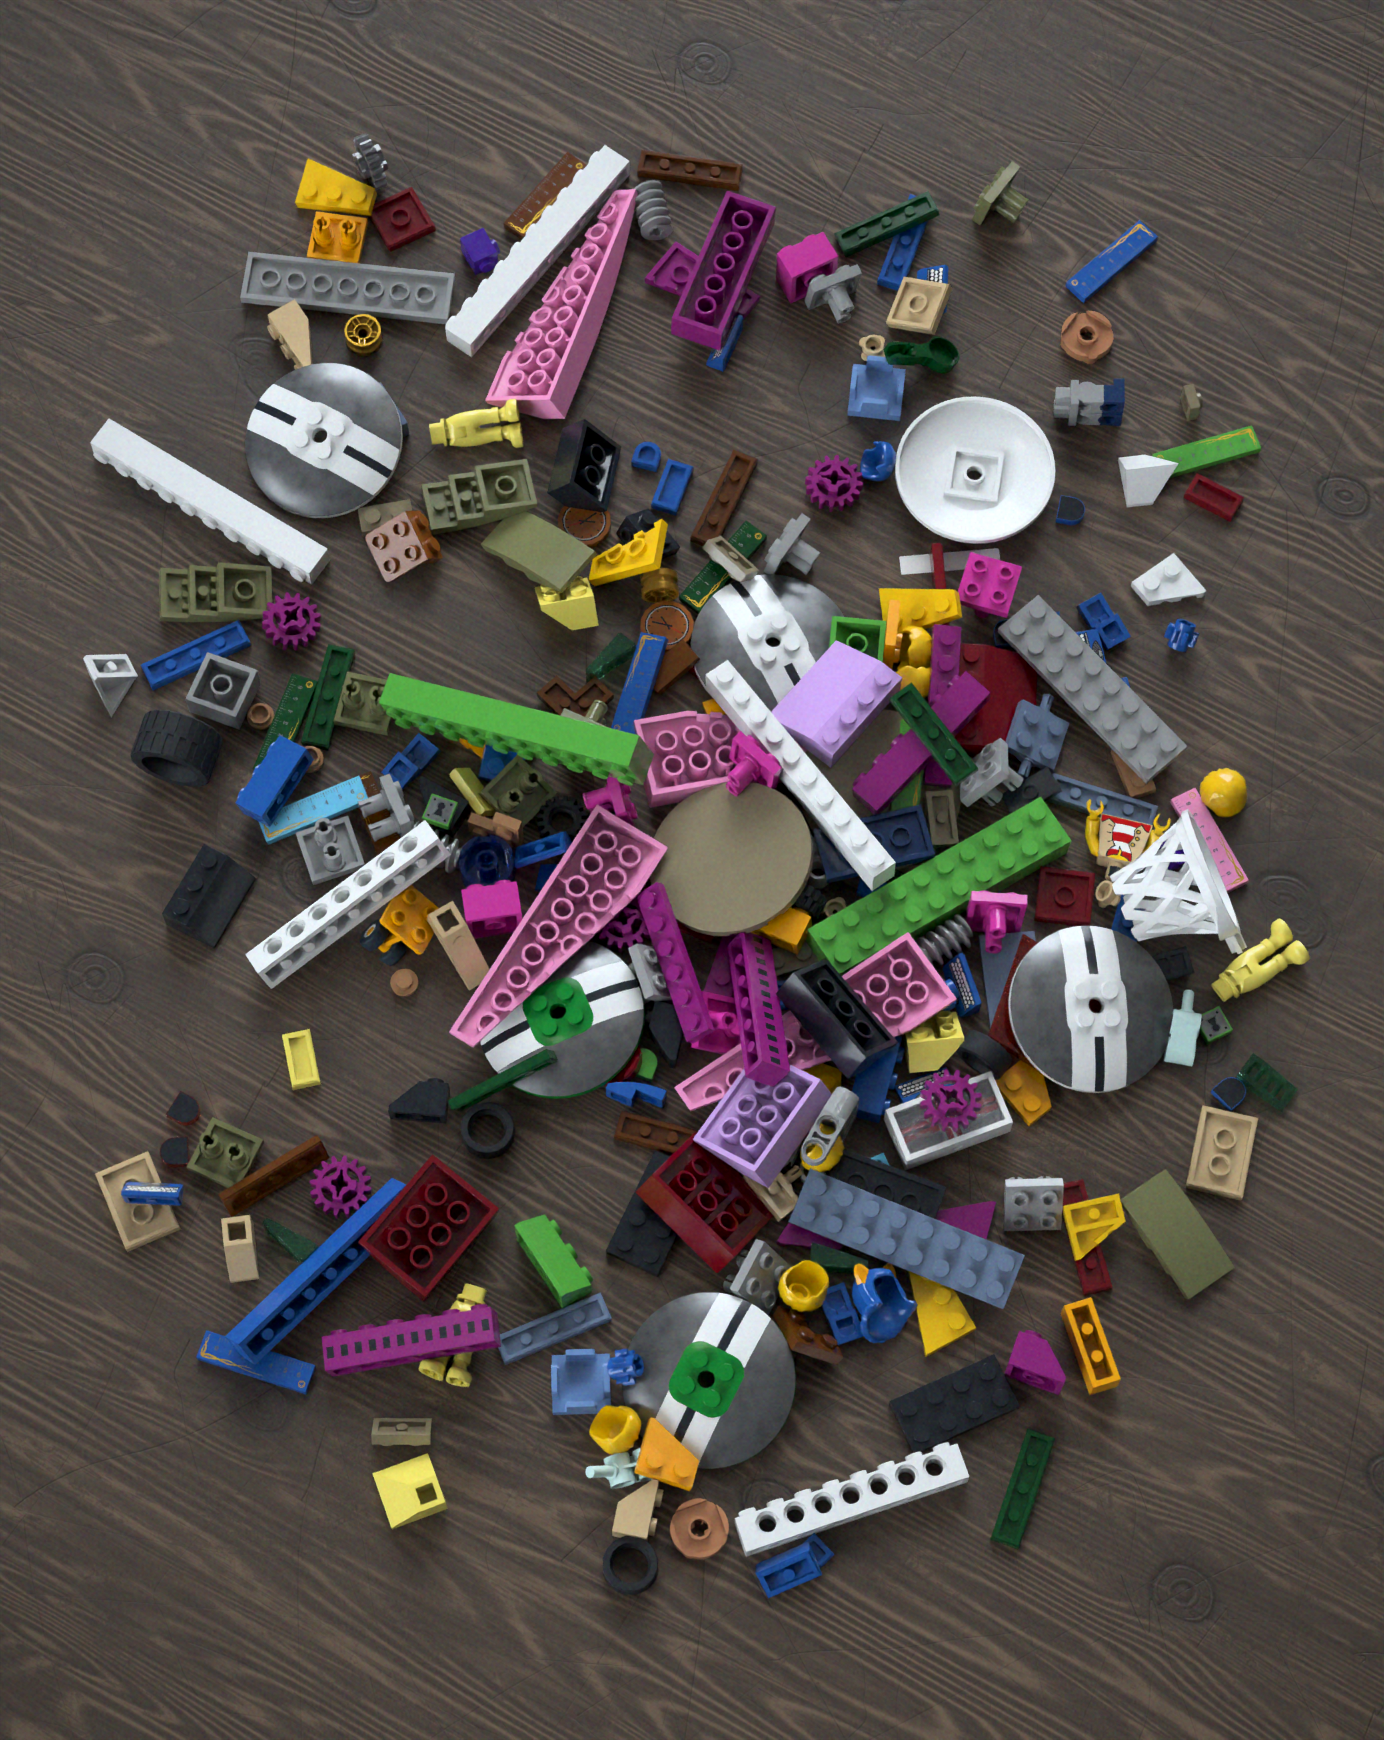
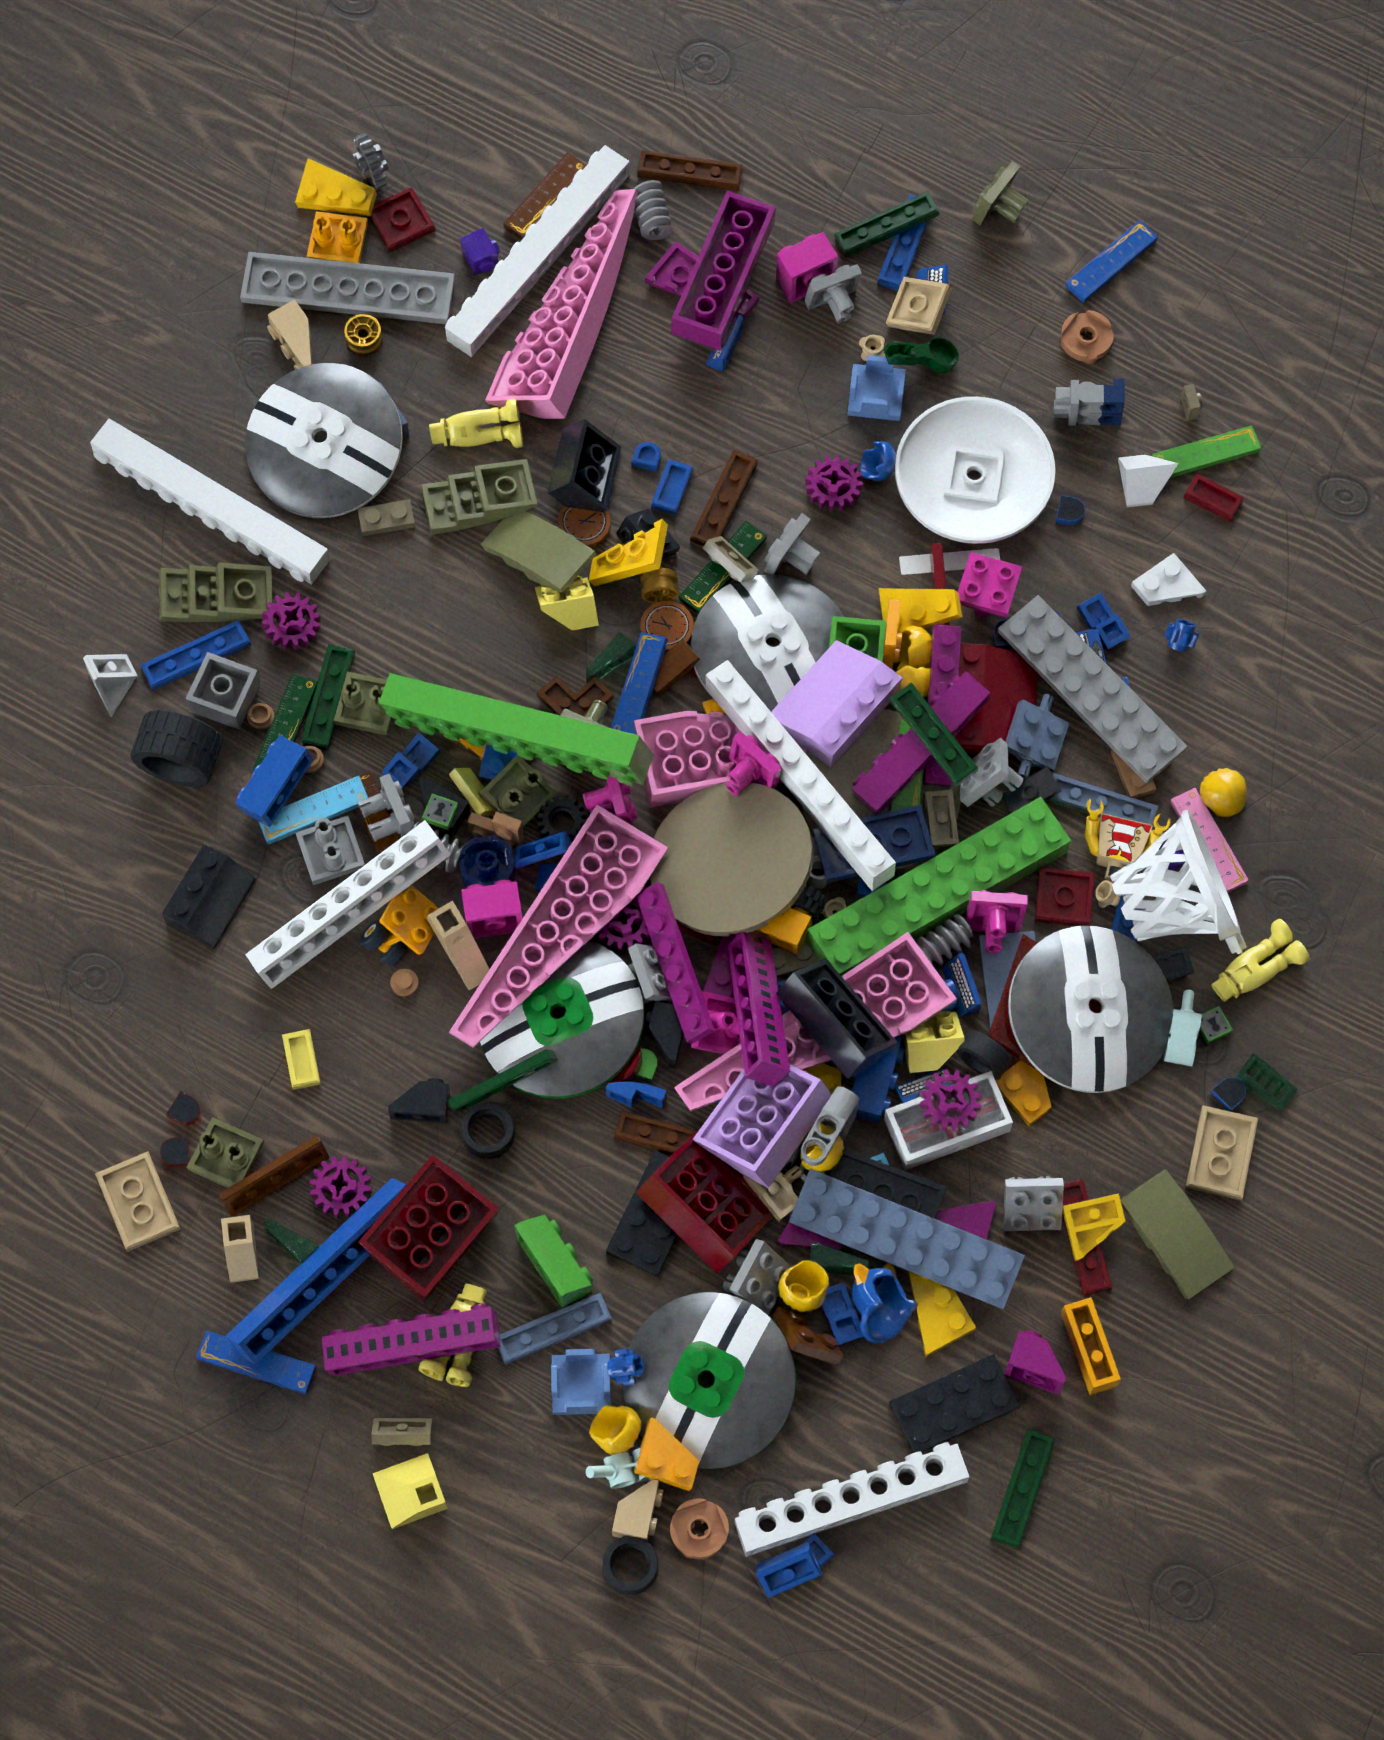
(152, 1193): blue slope -> none
(403, 544): bracket -> none

